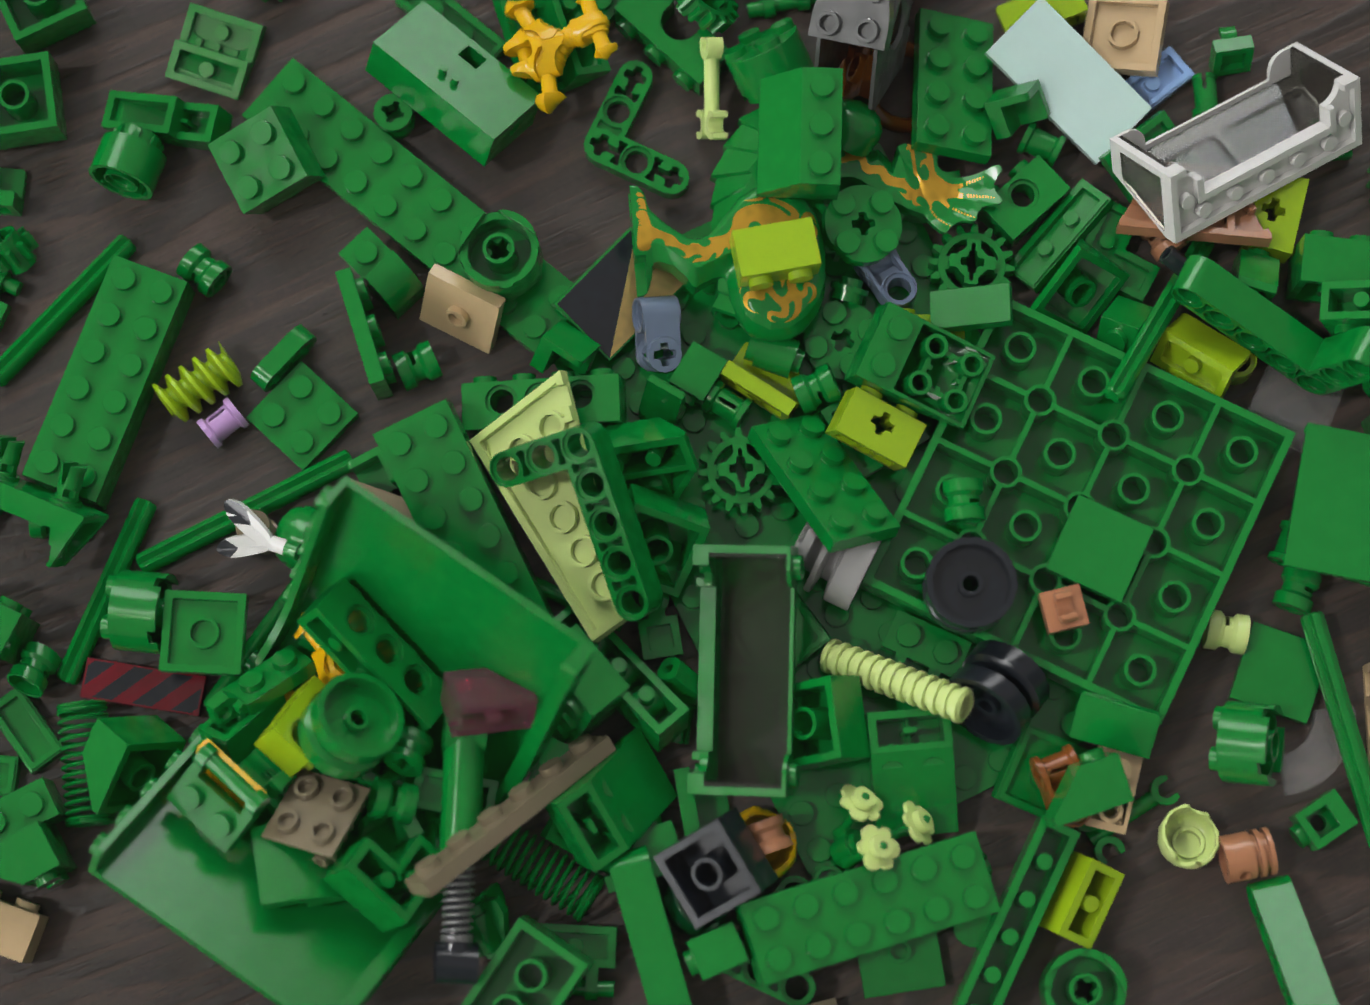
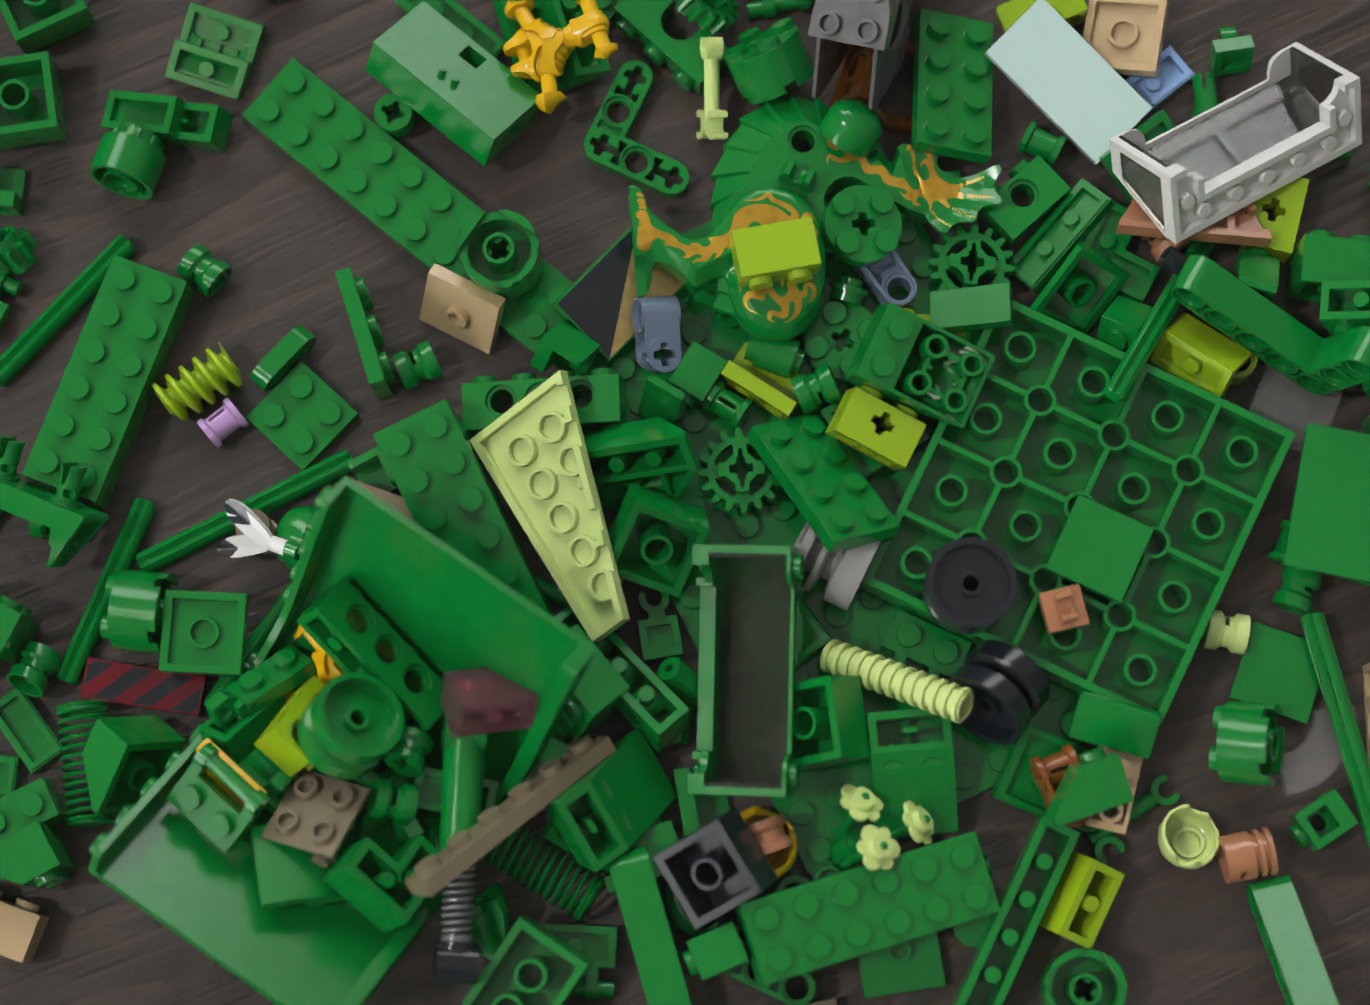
(266, 160): green brick -> none
(383, 272): green brick -> none
(594, 507): green beam -> none
(800, 134): green slope -> none
(963, 500): green wheel -> none
(1016, 106): green panel -> none

